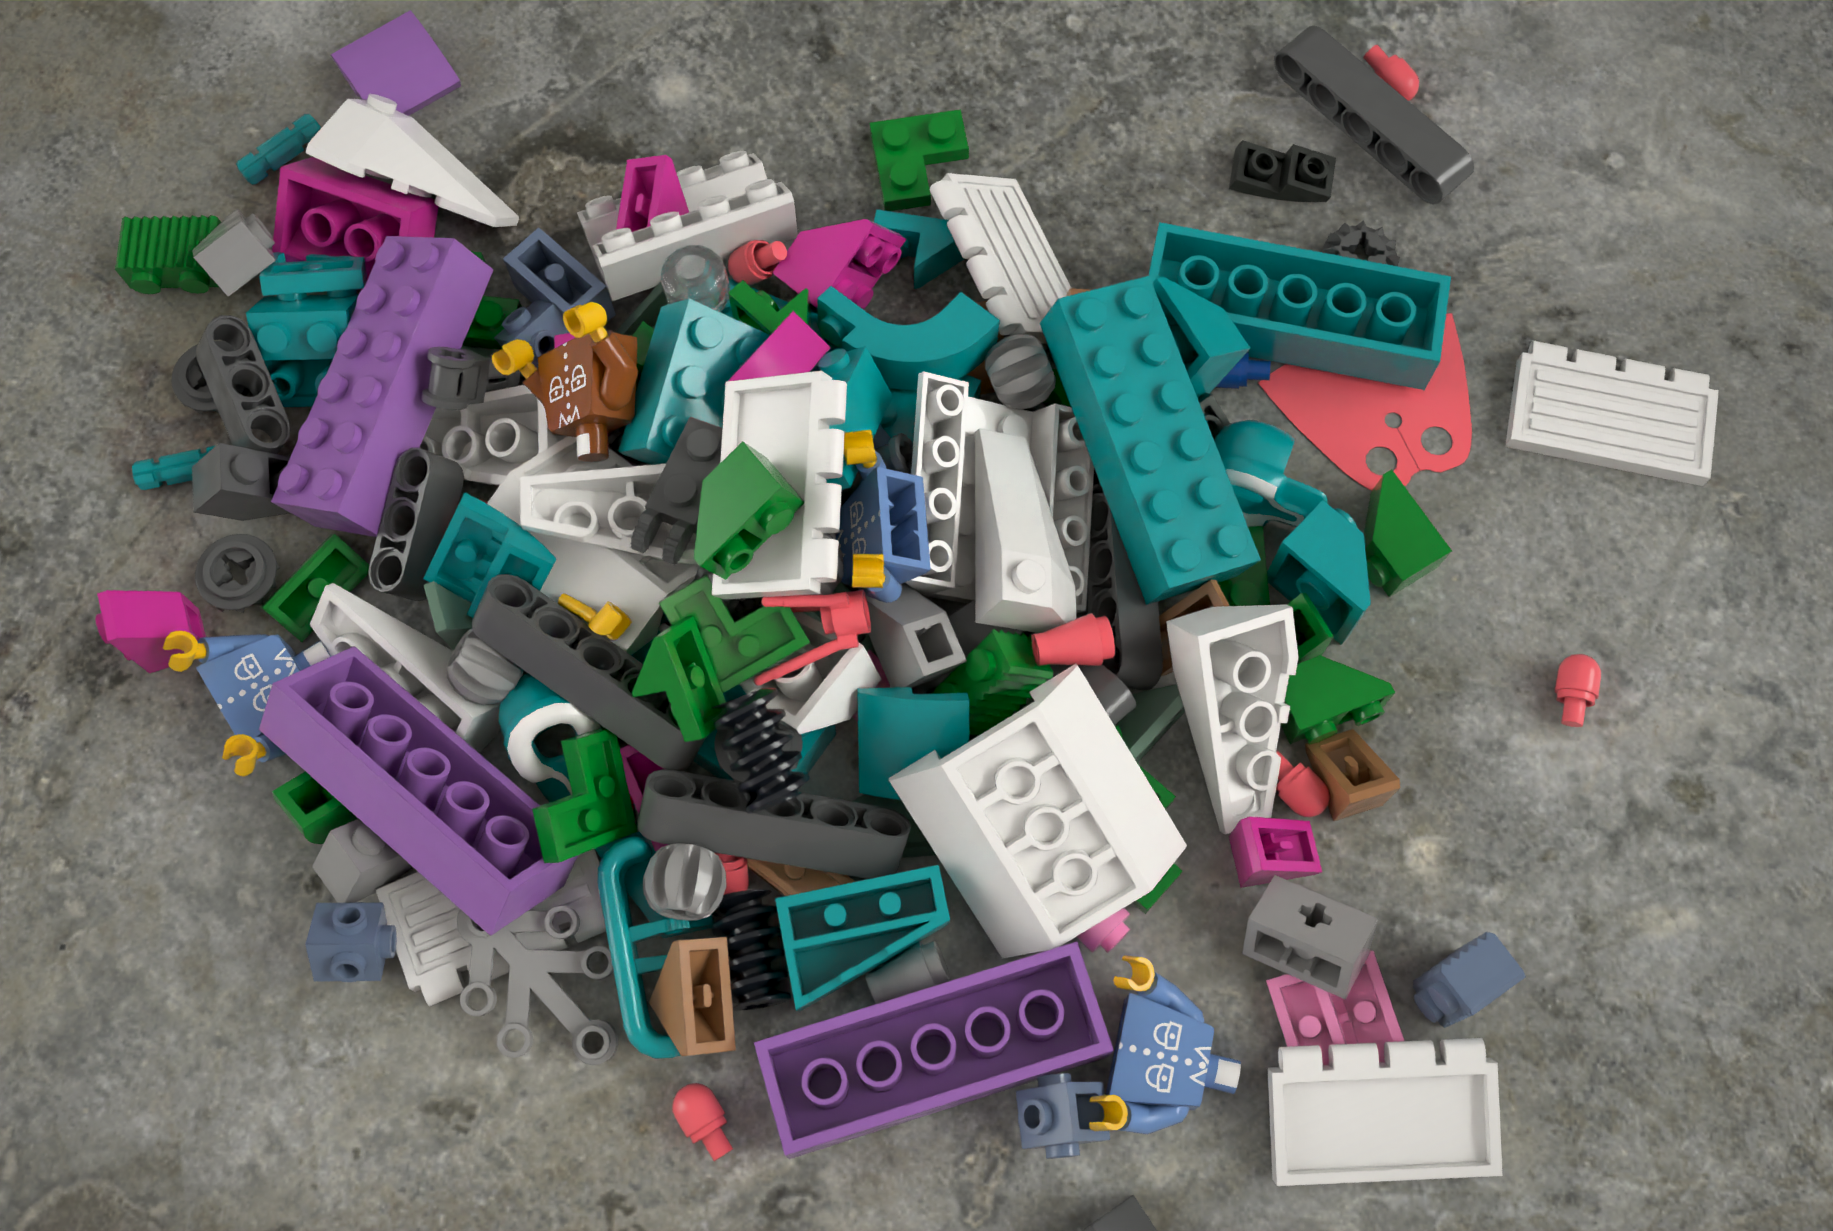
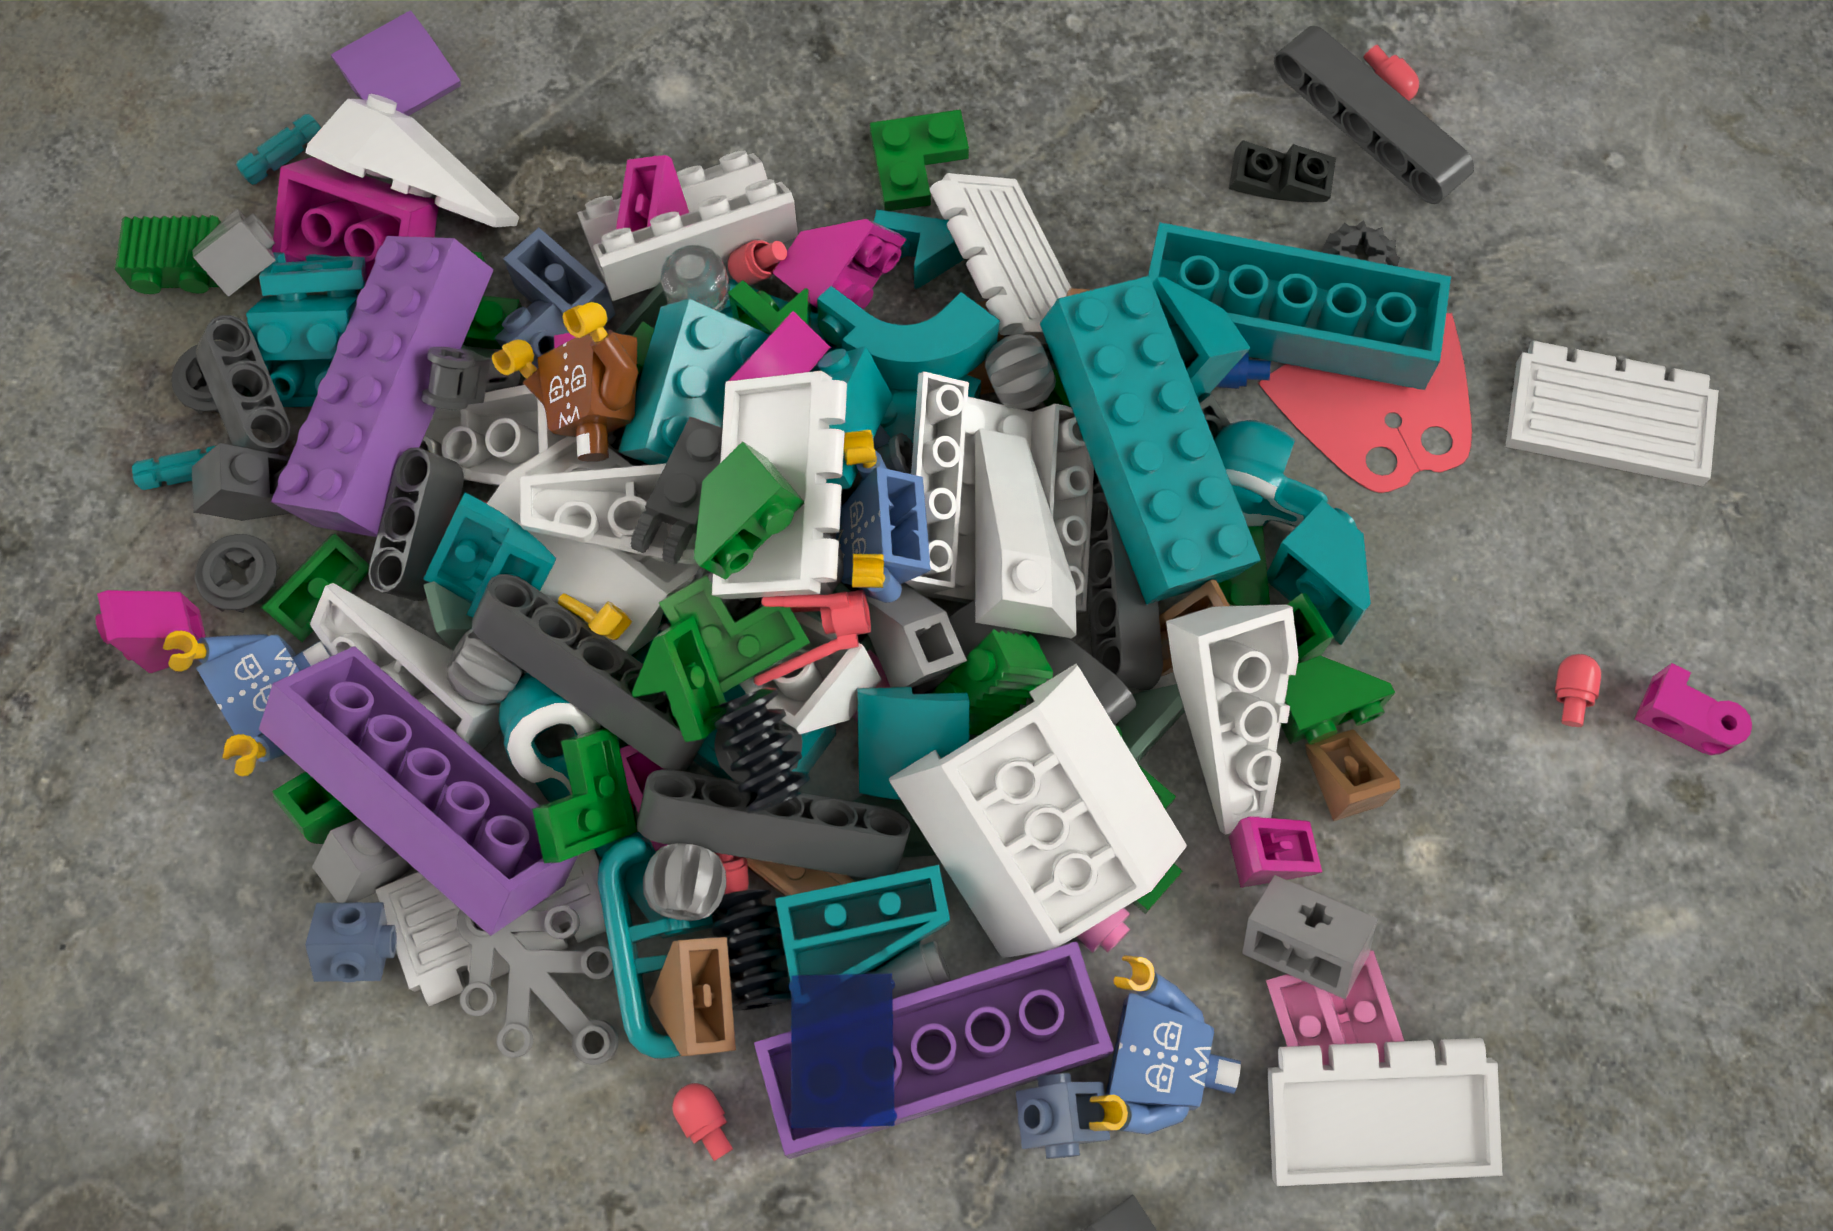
(842, 1051): none -> clear blue piece
(1077, 642): coral cone -> none
(1302, 789): coral cylinder -> none
(1399, 537): green slope -> none
(1466, 980): sand blue brick -> none
(1692, 715): none -> dark pink leg

